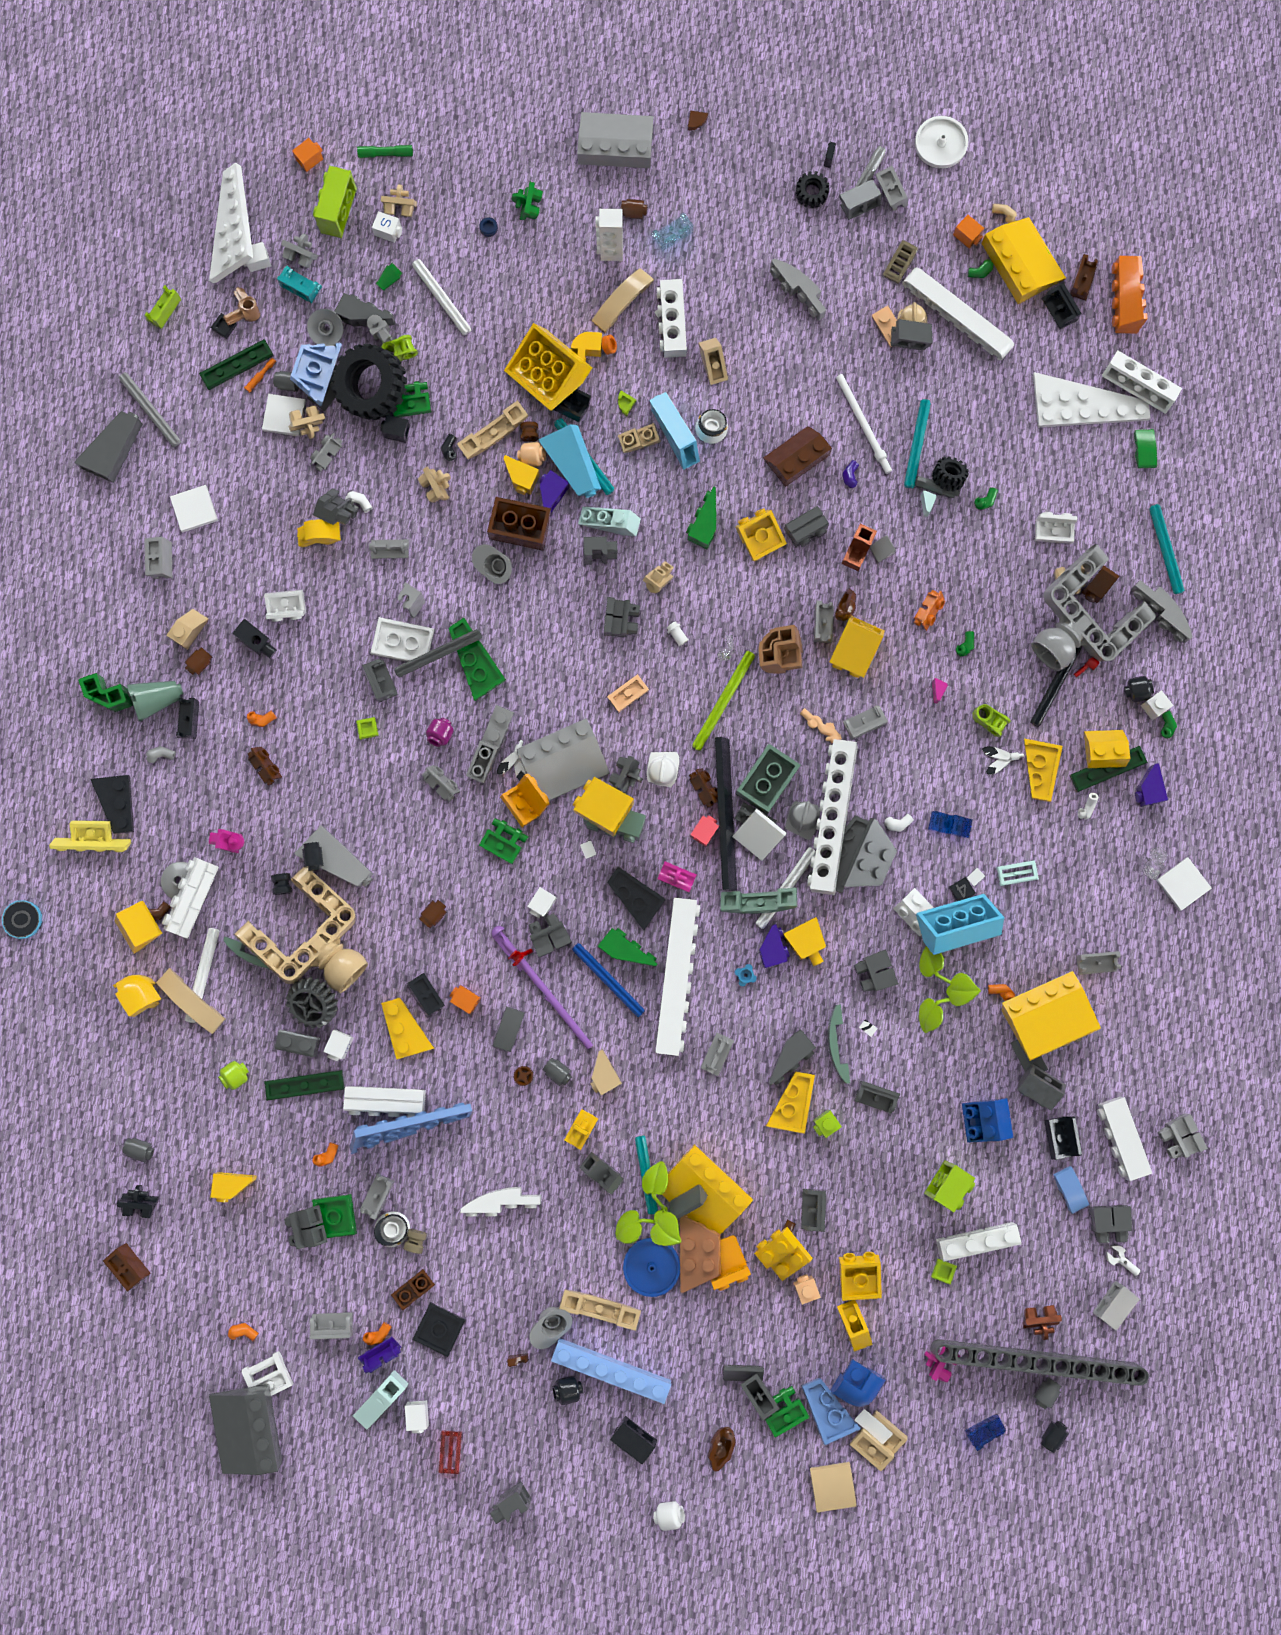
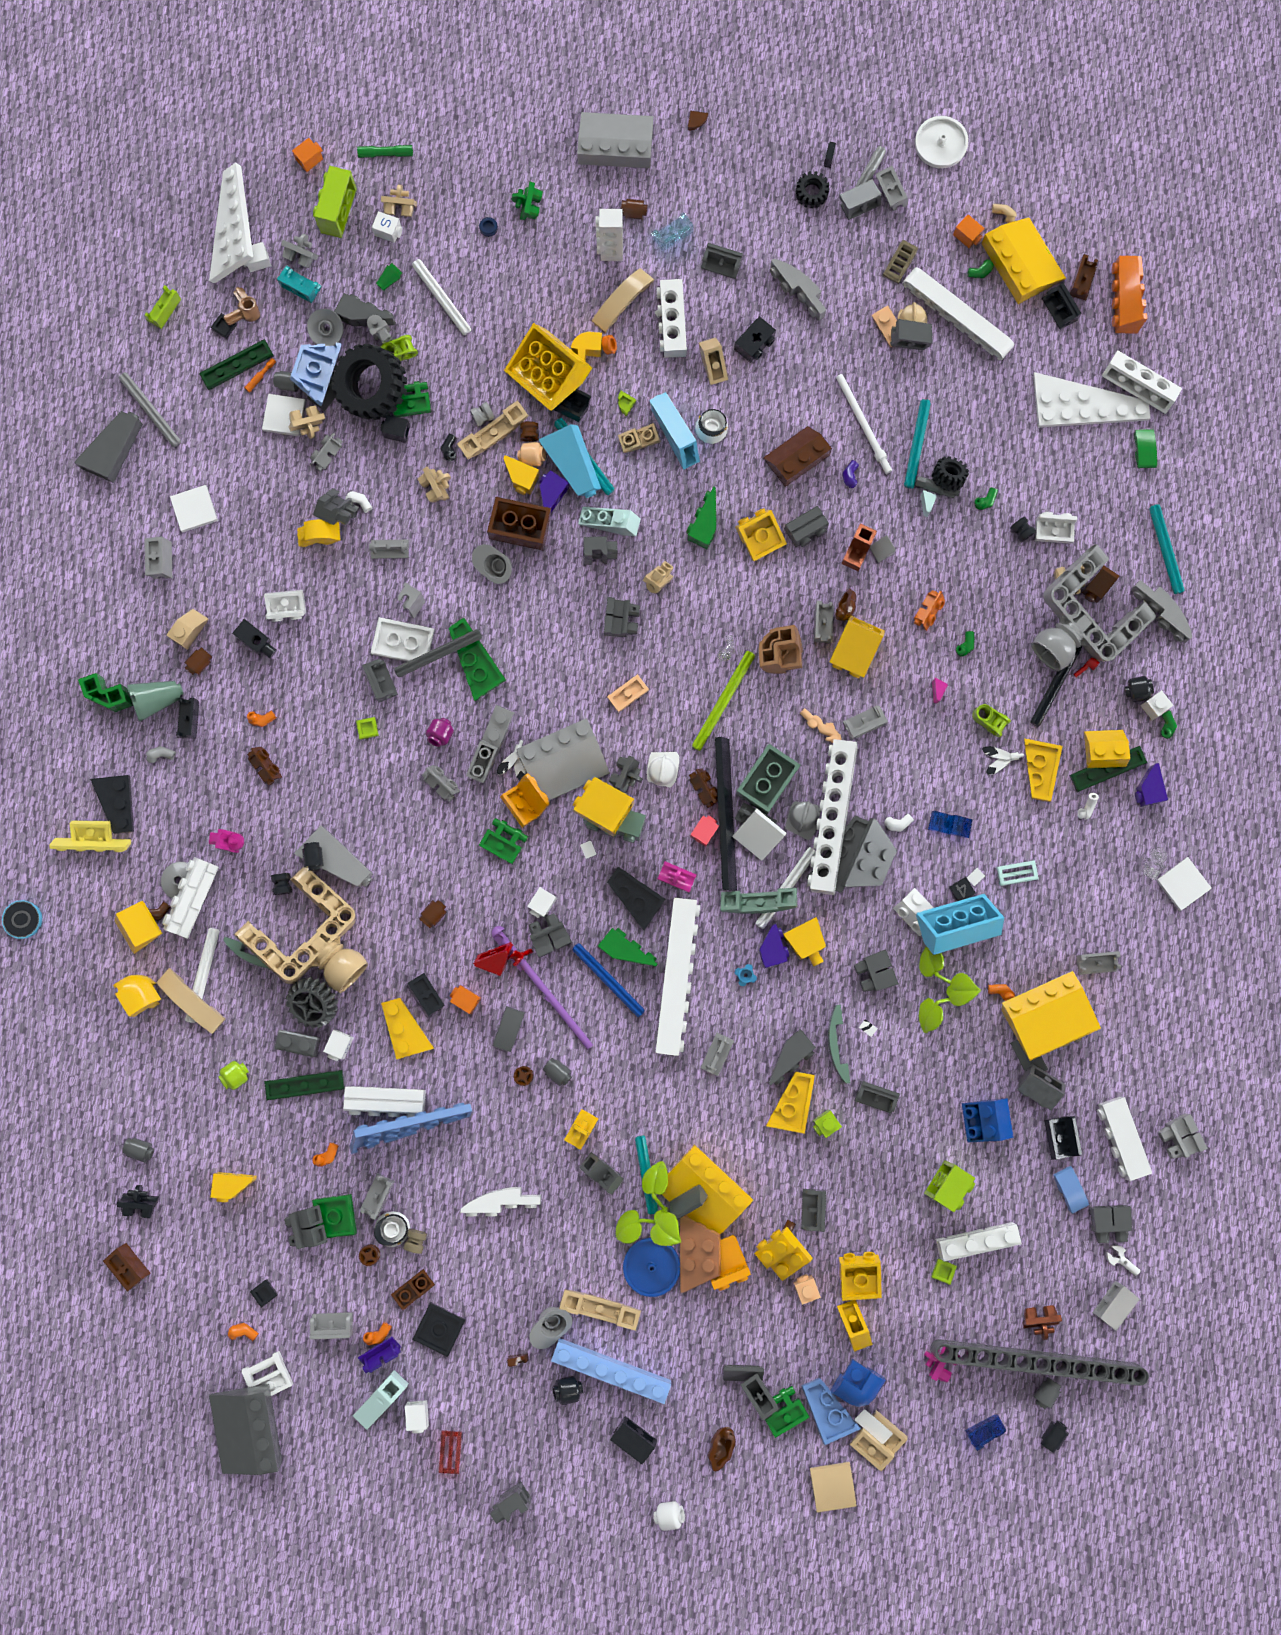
(264, 1293): none -> black tile
(366, 1257): none -> reddish brown wheel
(482, 414): none -> light grey wheel
(494, 959): none -> red slope
(604, 1075): tan slope -> none
(675, 630): white pin -> none
(721, 260): none -> dark grey hinge
(756, 331): none -> black brick
(1023, 529): none -> black wheel

